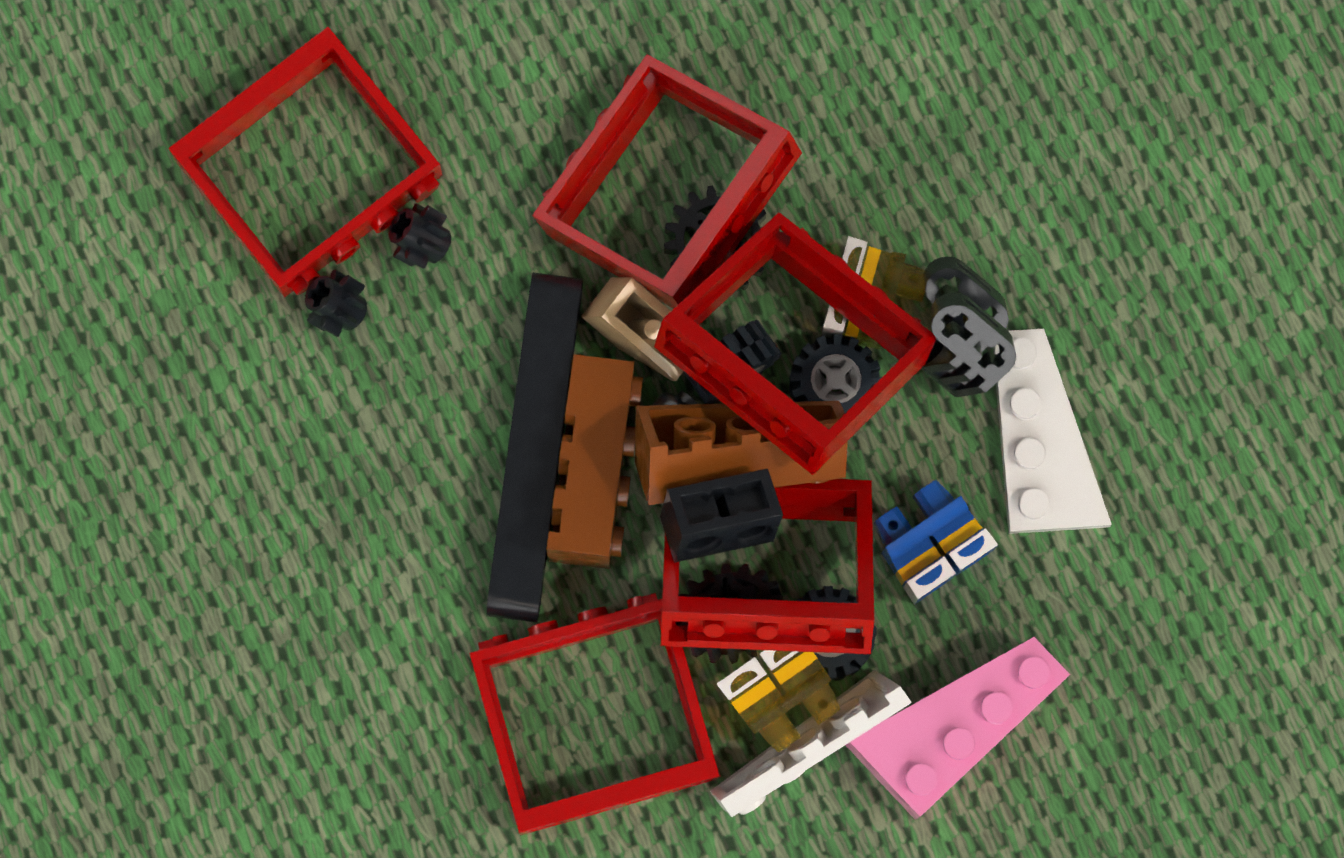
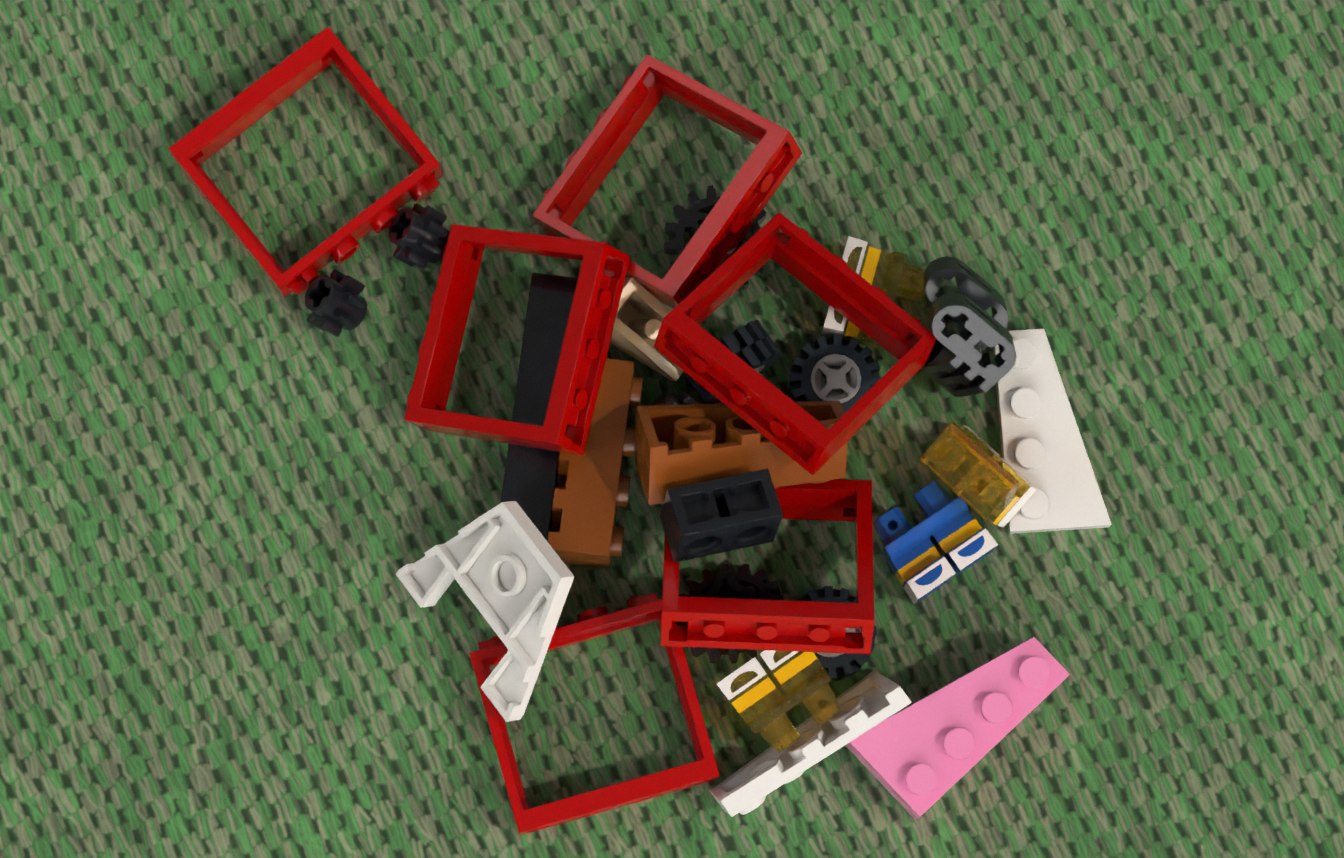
(513, 584): none -> white wing
(581, 353): none -> red window
(977, 474): none -> clear yellow hips

